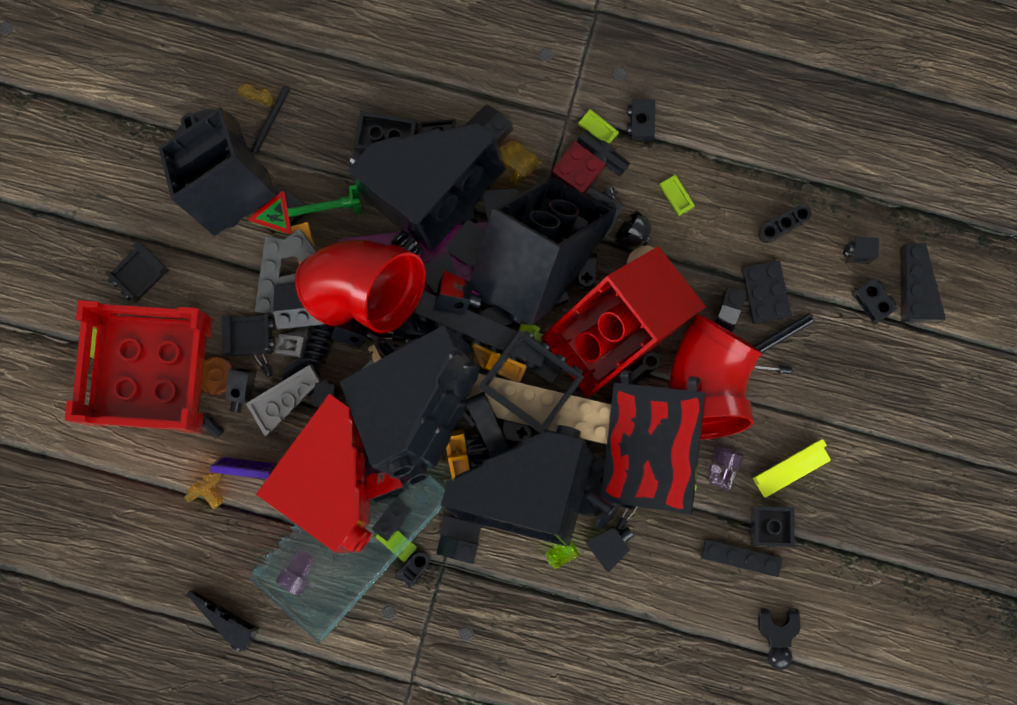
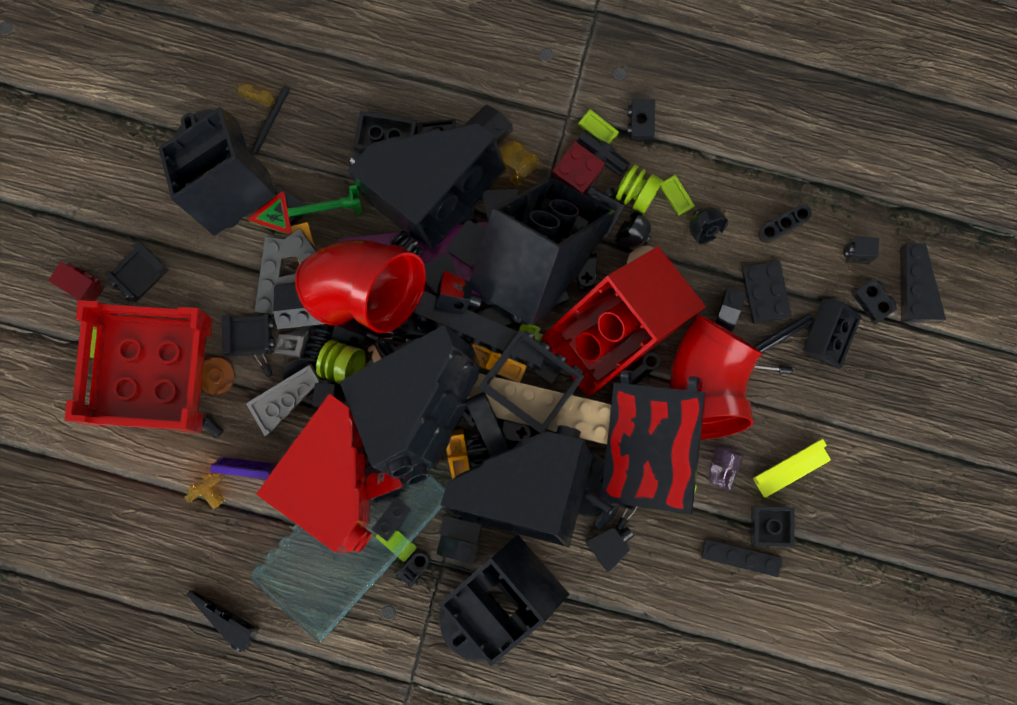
(76, 282): none -> dark red brick
(241, 380): black torso -> none
(293, 577): clear purple piece -> none
(339, 361): none -> lime wheel
(477, 624): none -> black piece
(560, 555): clear neon green bracket -> none
(639, 189): none -> lime wheel
(707, 223): none -> black cylinder
(779, 637): black piece -> none
(832, 333): none -> black slope

